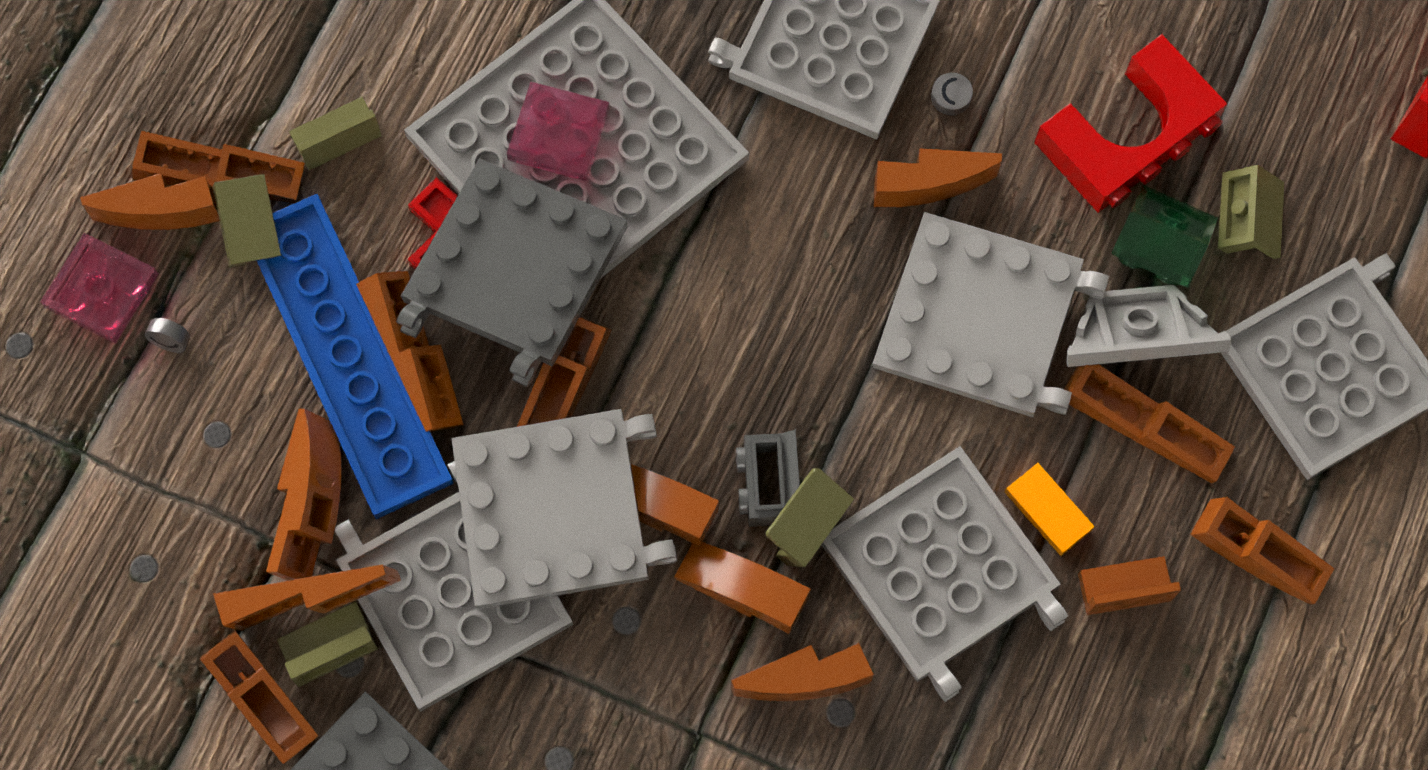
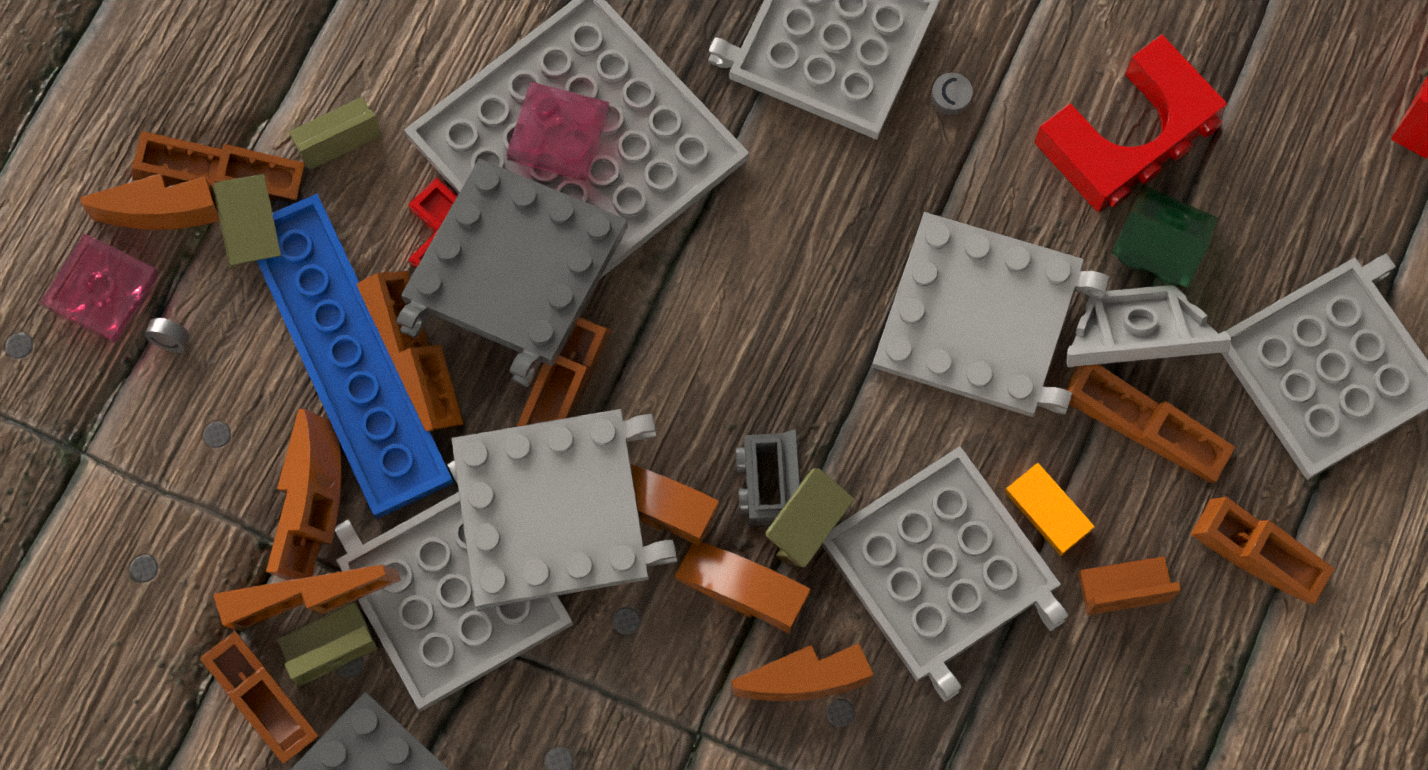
(933, 177): dark orange slope -> none
(1251, 211): olive panel -> none

